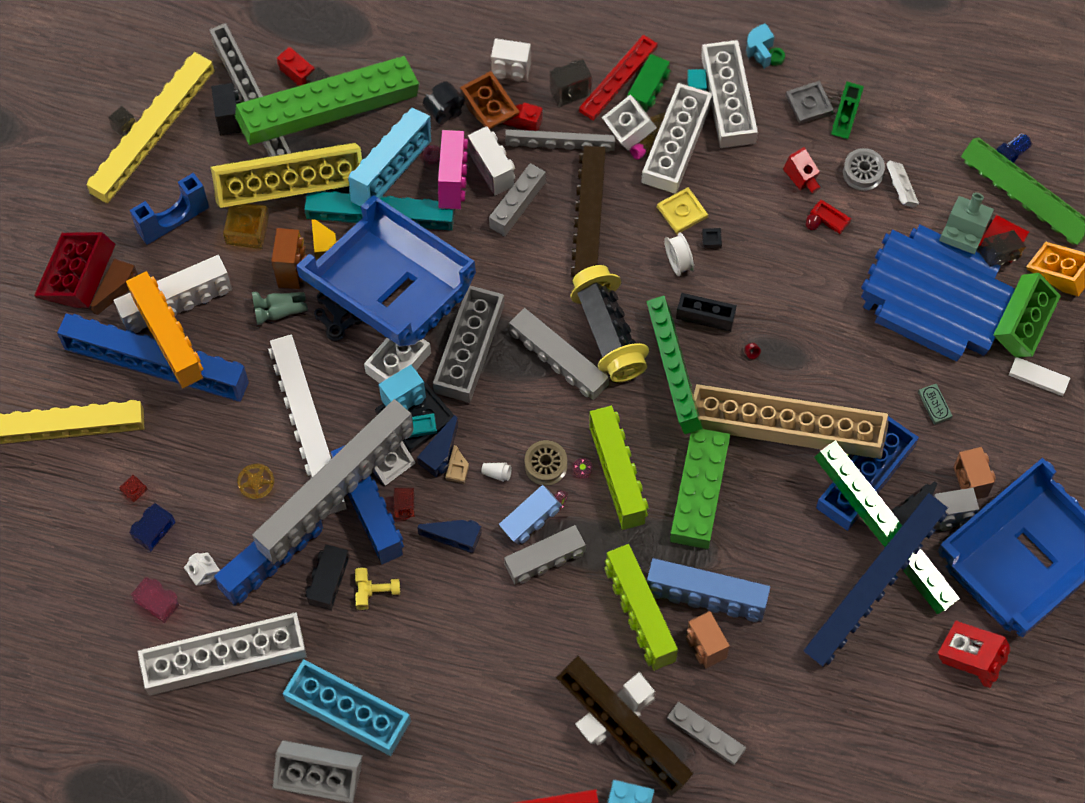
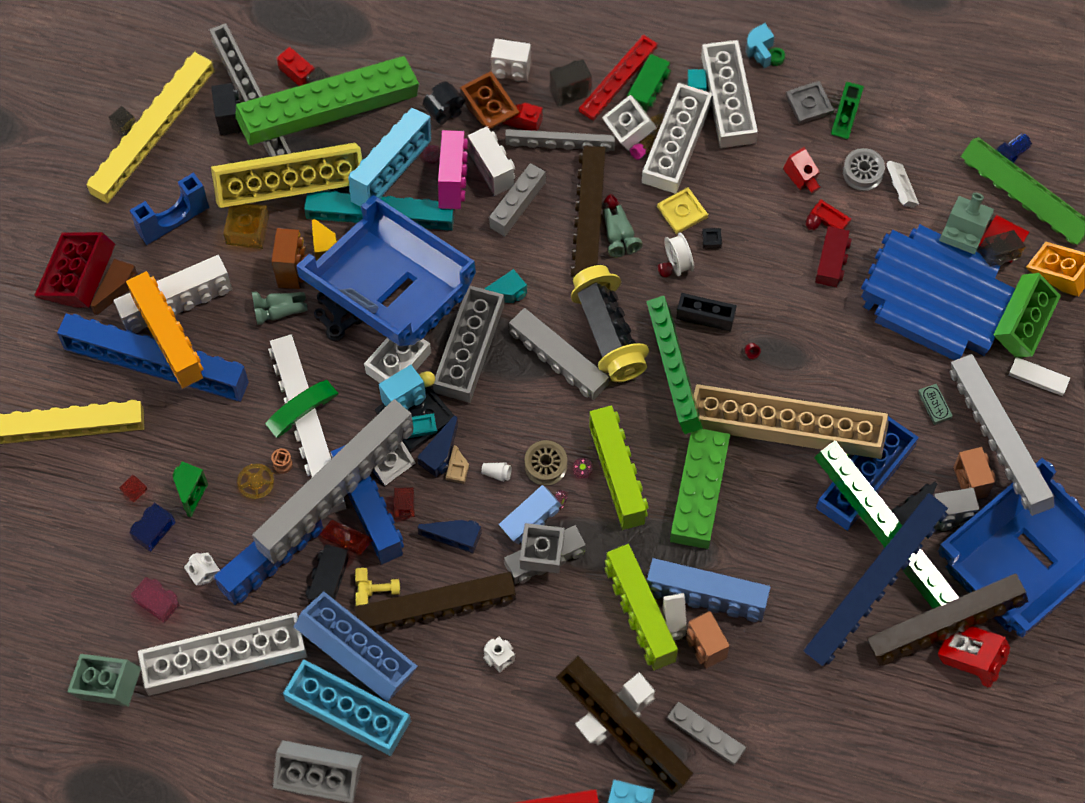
(104, 679): none -> sand green brick
(190, 485): none -> green slope
(280, 464): none -> nougat wheel
(299, 406): none -> green slope
(346, 537): none -> clear red tile
(355, 646): none -> medium blue brick
(360, 299): none -> sand blue tile
(428, 378): none -> light yellow cylinder
(438, 603): none -> dark brown brick
(498, 654): none -> white brick
(511, 286): none -> teal slope
(542, 548): none -> light grey brick
(611, 201): none -> dark red hinge
(617, 229): none -> sand green piece
(665, 269): none -> dark red hinge
(675, 615): none -> white slope
(833, 257): none -> dark red brick
(948, 619): none -> dark brown brick
(1002, 435): none -> light grey brick

